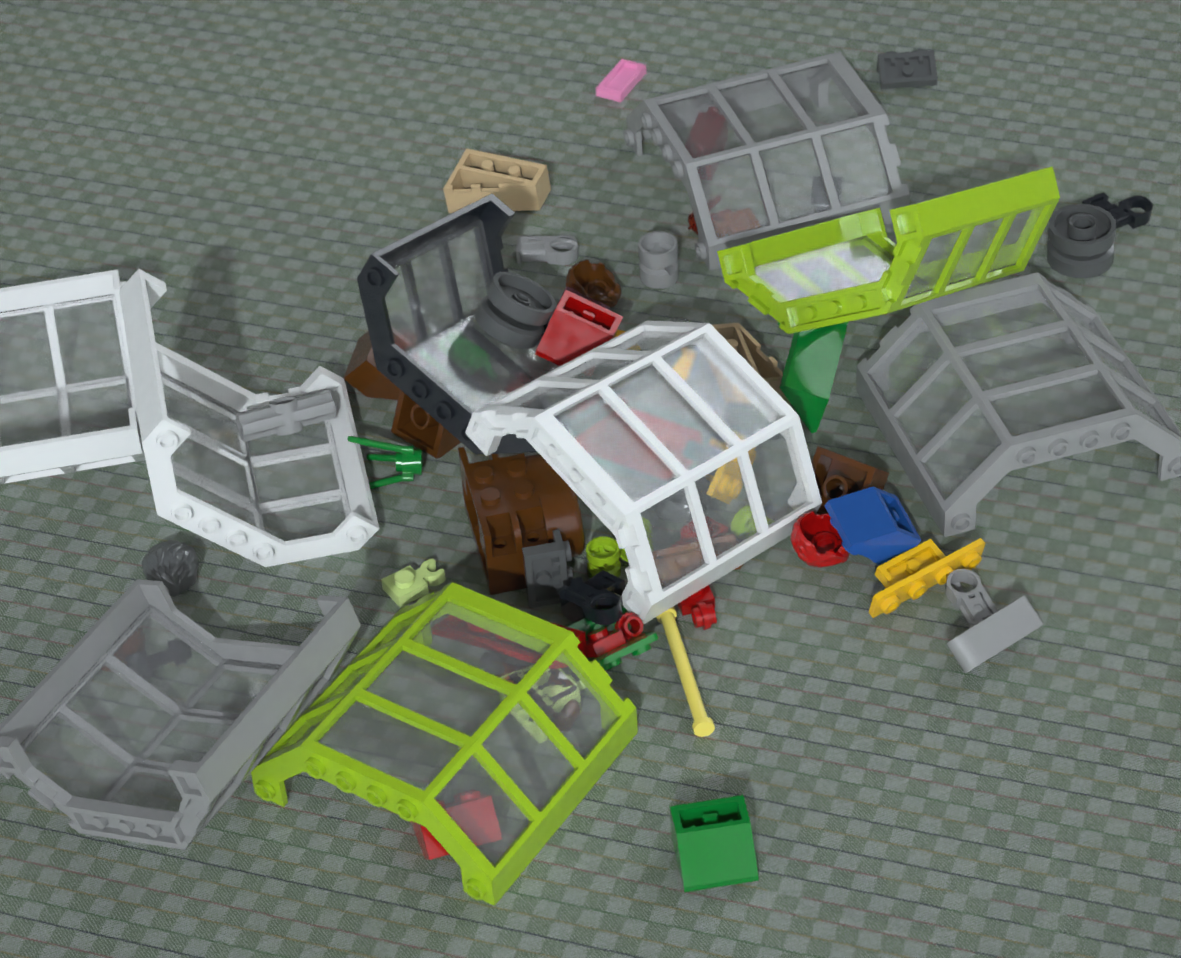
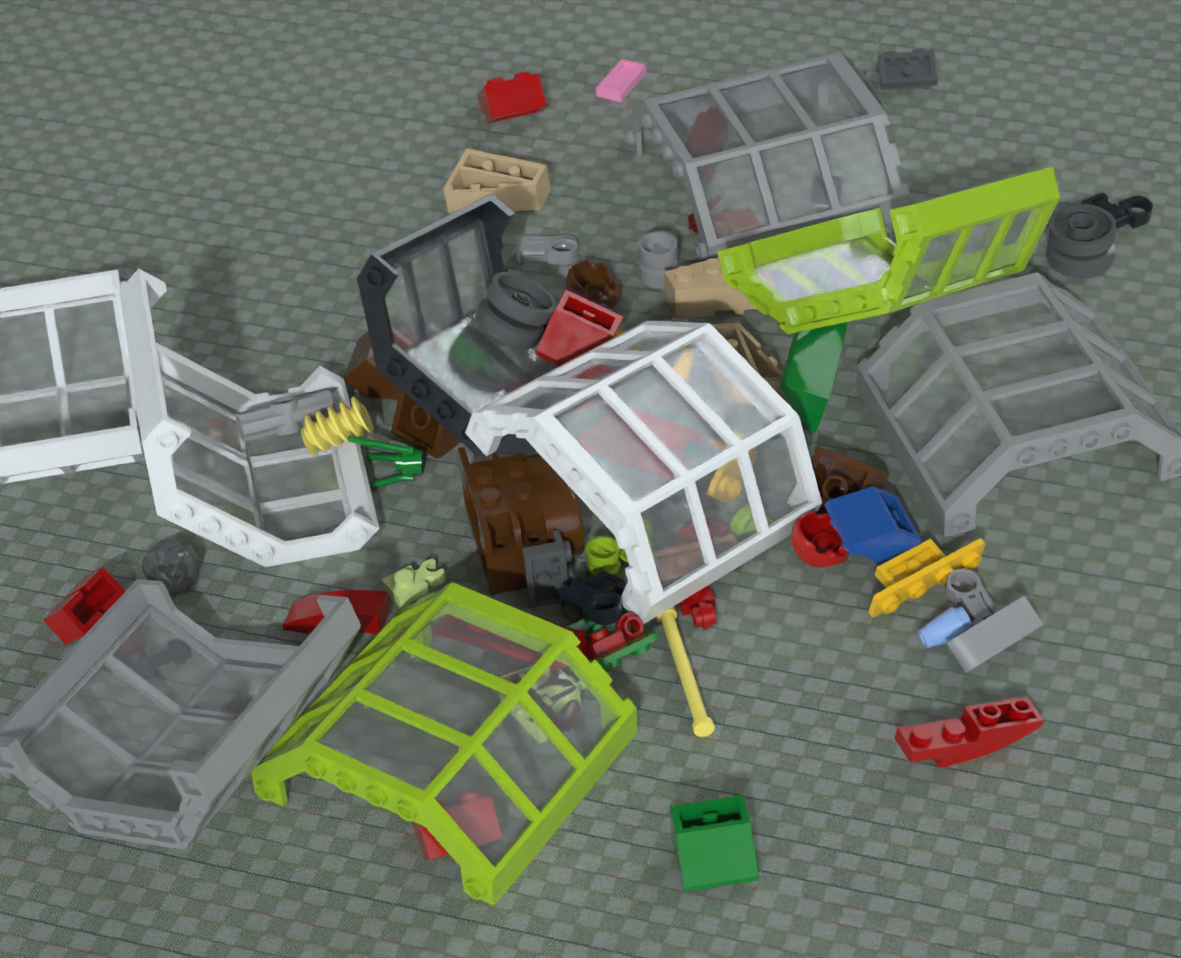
(87, 599): none -> red piece
(336, 426): none -> light yellow piece
(369, 606): none -> red slope
(511, 97): none -> red slope
(701, 291): none -> tan wedge
(945, 627): none -> light blue cone
(973, 735): none -> red slope

